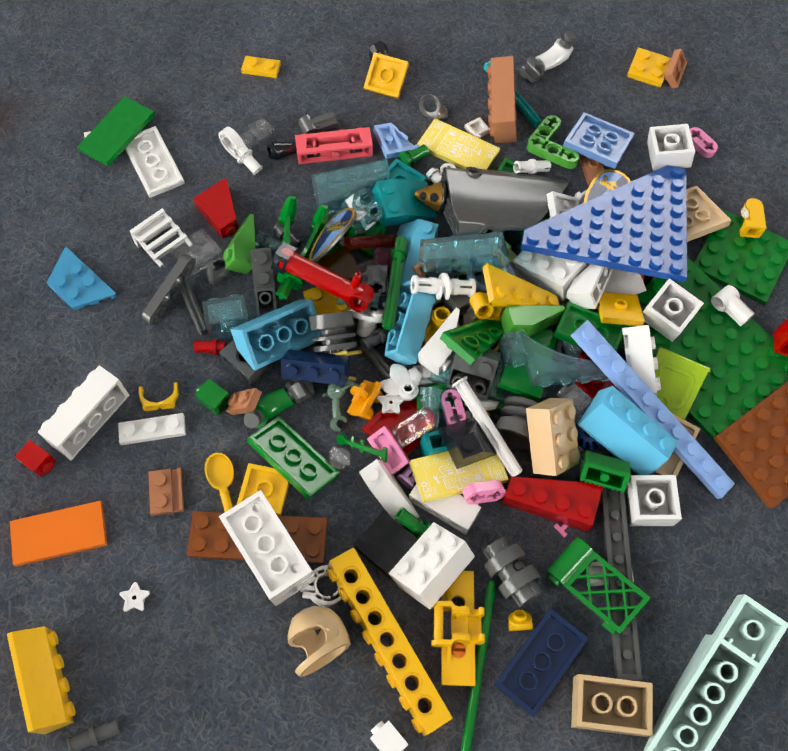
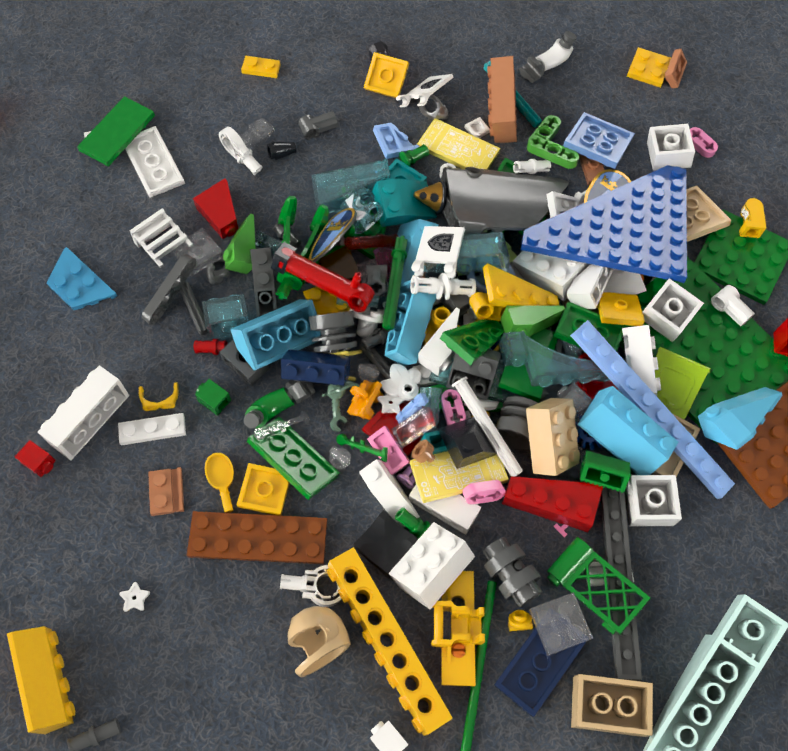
(58, 533): orange tile -> none
(243, 401): nougat plate -> none
(259, 433): none -> clear piece
(267, 548): white piece -> none
(334, 145): coral brick -> none
(368, 372): none -> clear plate
(412, 407): none -> light blue axle
(423, 452): none -> medium nougat tile
(425, 89): none -> white flag
(433, 175): white pin -> none
(439, 246): none -> white flag
(560, 624): none -> clear plate
(736, 419): none -> medium azure wedge

